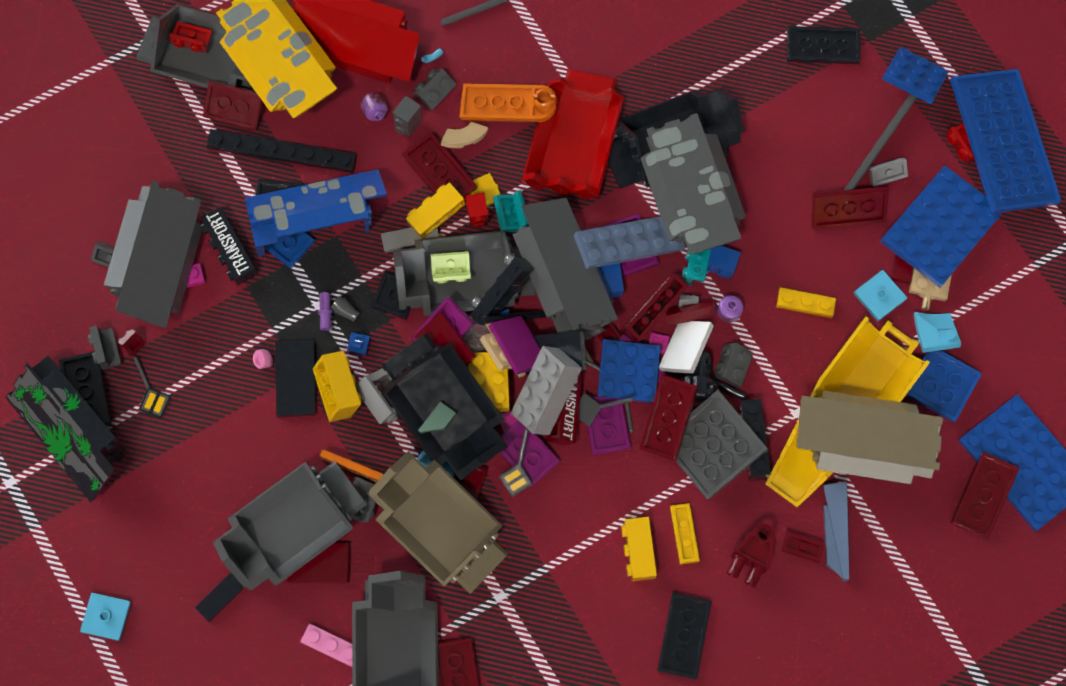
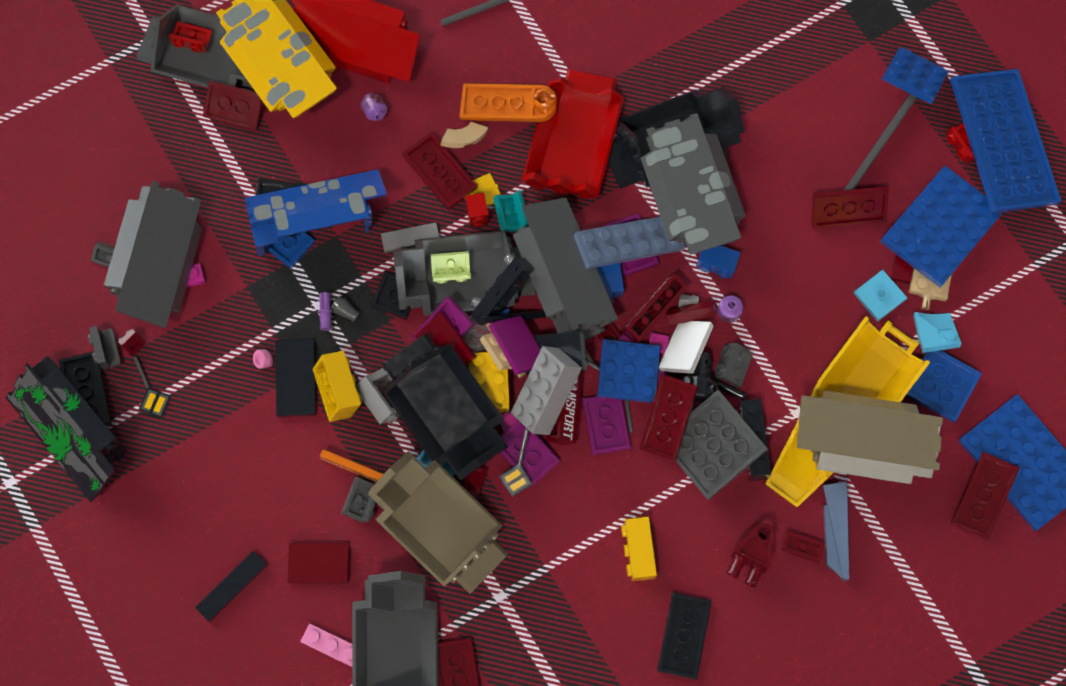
(105, 616): medium azure plate -> none
(228, 245): black brick -> none
(281, 151): black plate -> none
(289, 524): dark grey panel -> none
(358, 344): blue tile -> none
(407, 116): dark grey brick -> none
(431, 57): medium azure piece -> none
(434, 88): dark grey bracket -> none
(435, 210): yellow brick -> none
(438, 419): sand green tile -> none
(590, 408): dark grey piece -> none
(684, 533): yellow tile -> none
(696, 267): teal bracket -> none
(806, 302): yellow plate -> none
(823, 45): black tile -> none
(888, 172): light grey plate -> none

